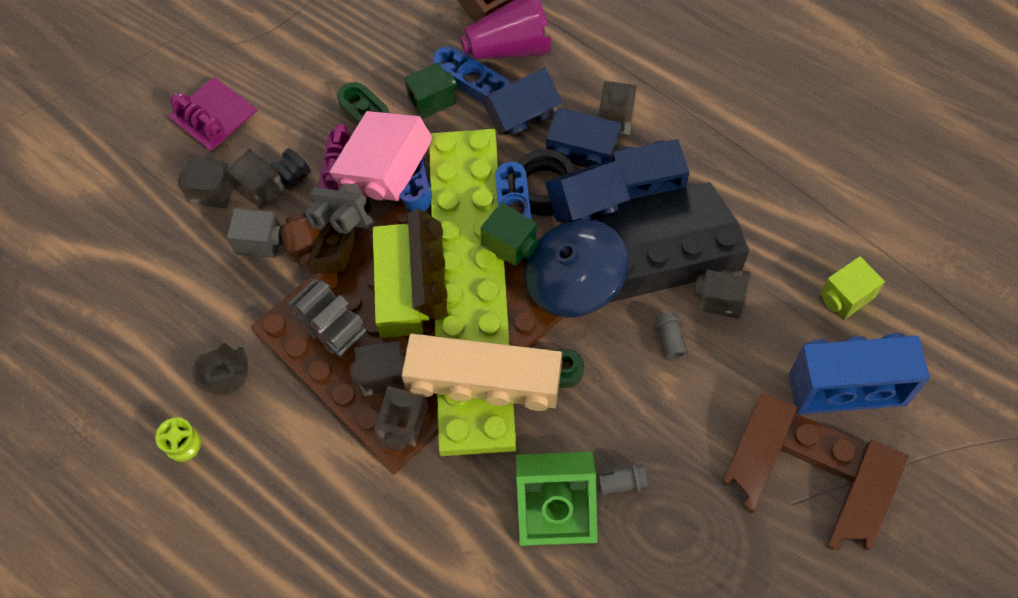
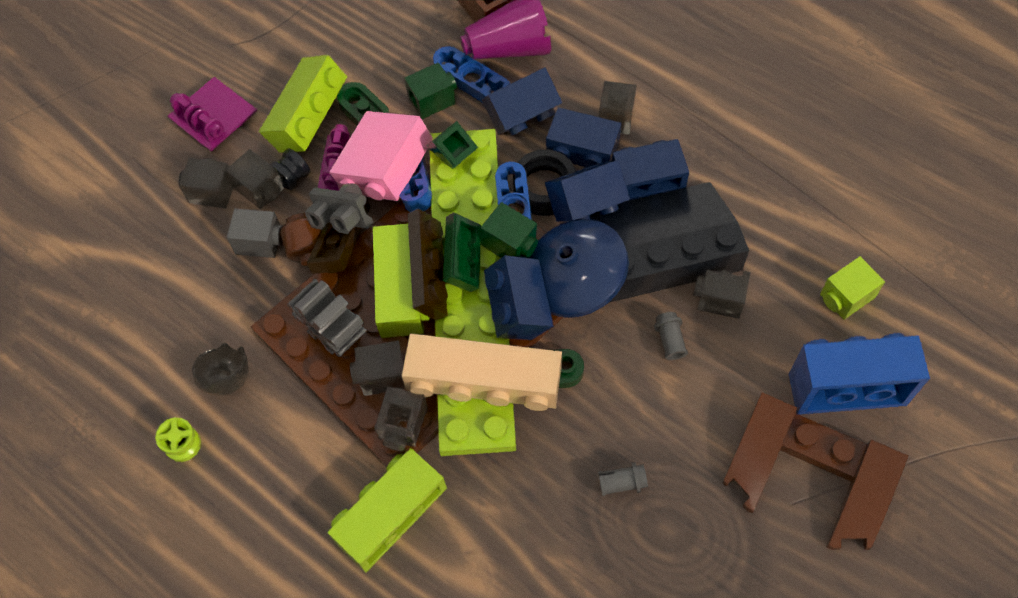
(303, 104): none -> lime brick
(387, 509): none -> lime brick
(452, 145): none -> dark green slope
(462, 252): none -> dark green plate
(518, 298): none -> dark blue brick
(556, 498): bright green slope -> none

